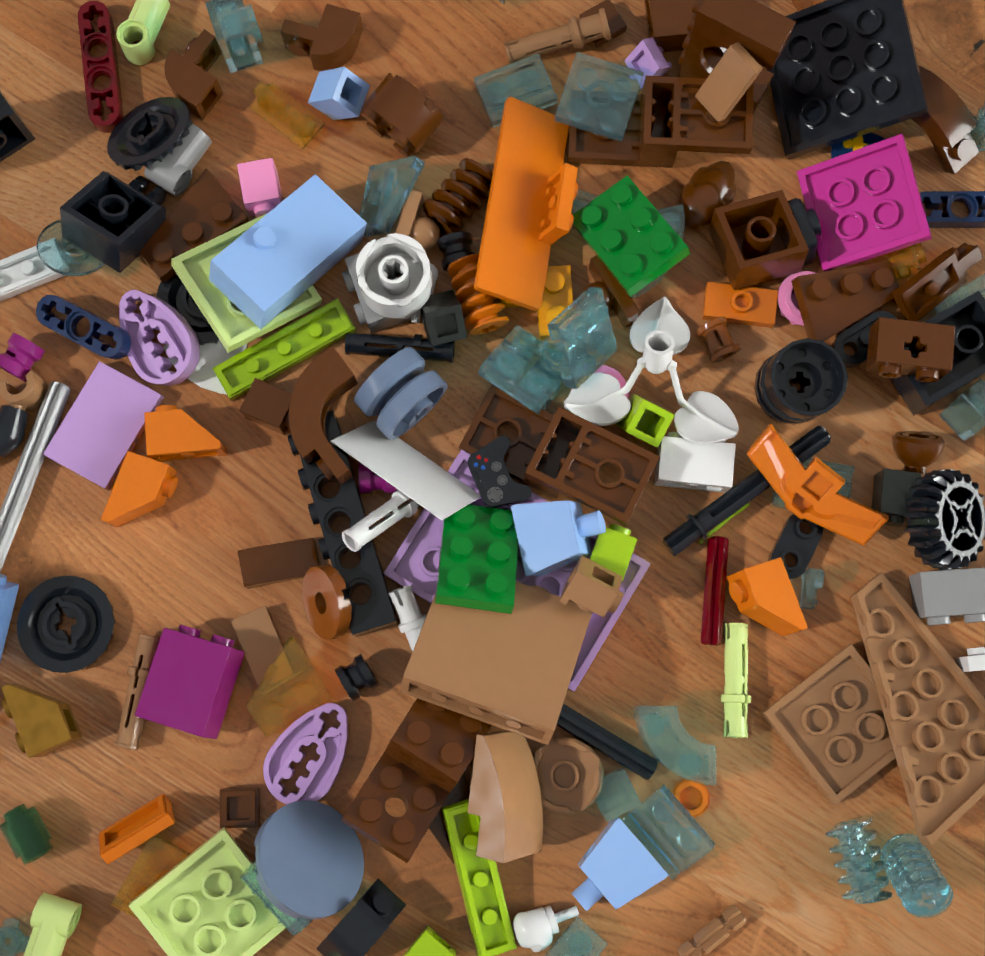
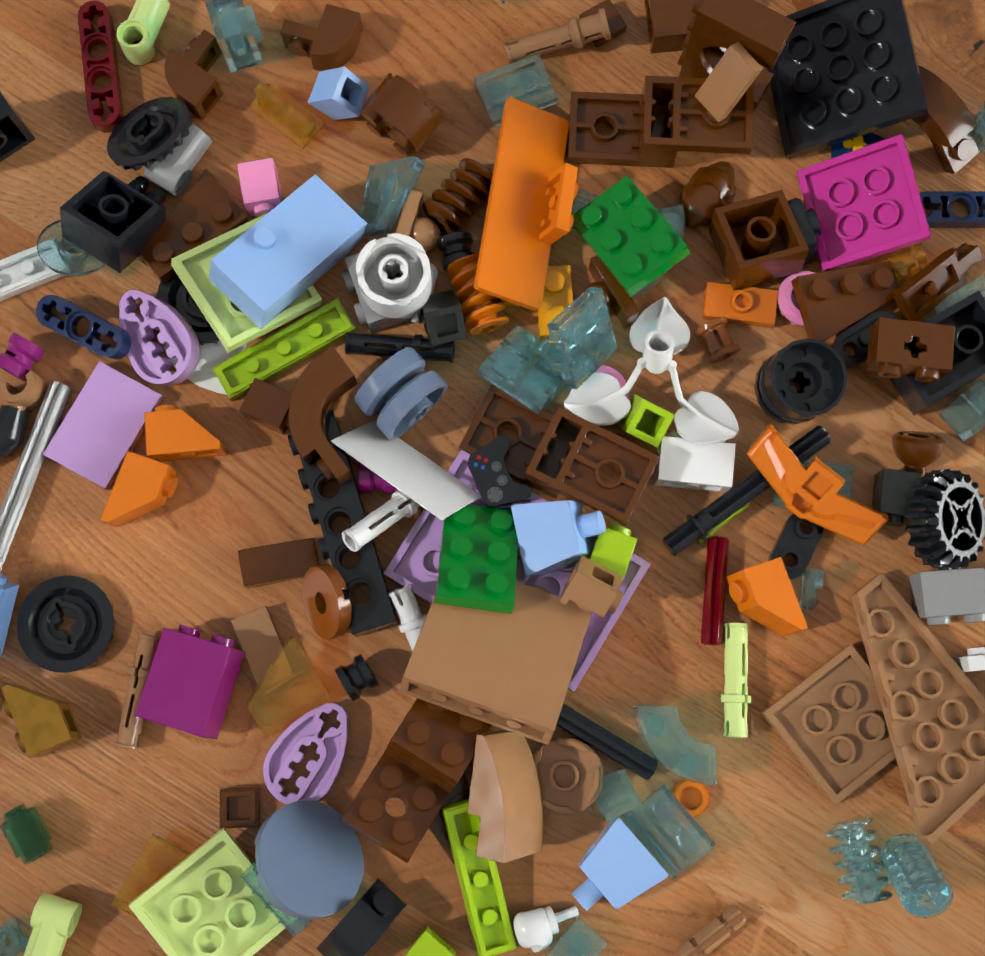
(136, 828): orange tile -> none
(599, 96): clear light blue plate -> none
(648, 59): lavender tile -> none

